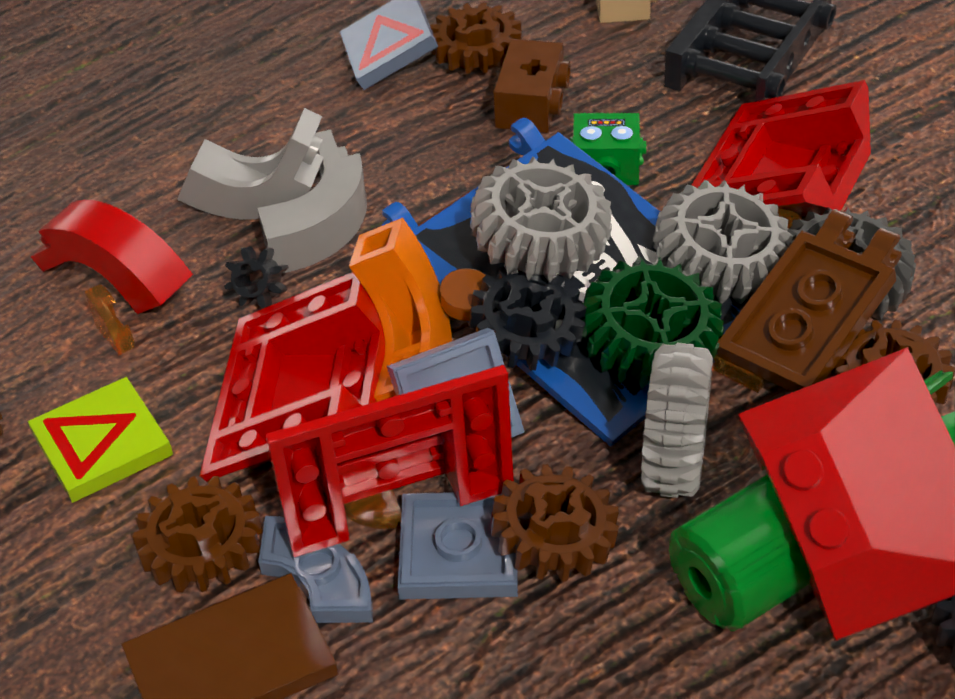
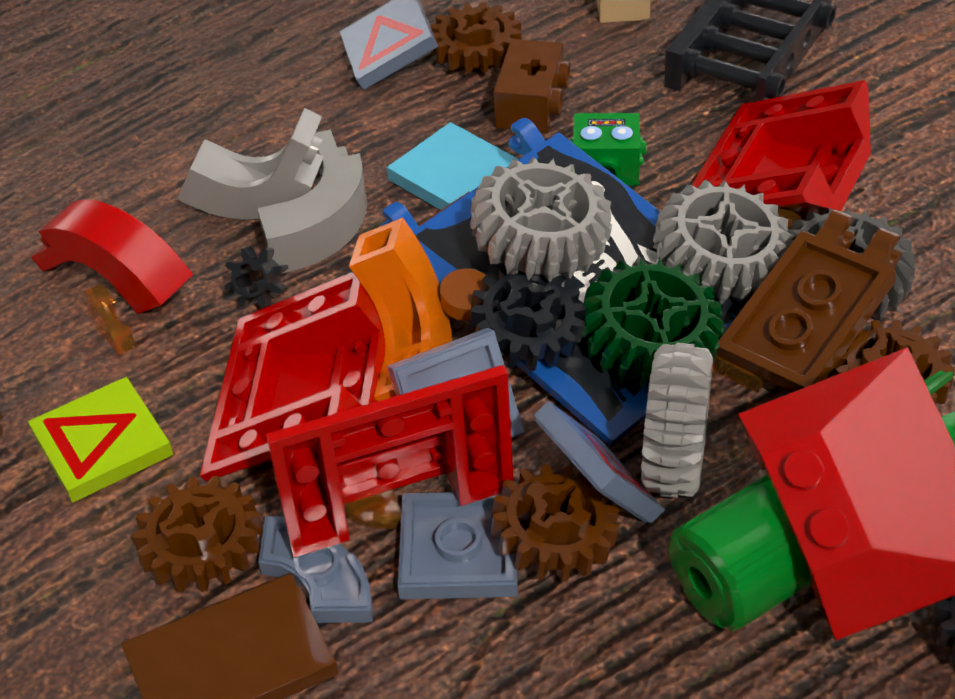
(446, 165): none -> medium azure tile
(598, 463): none -> sand blue tile

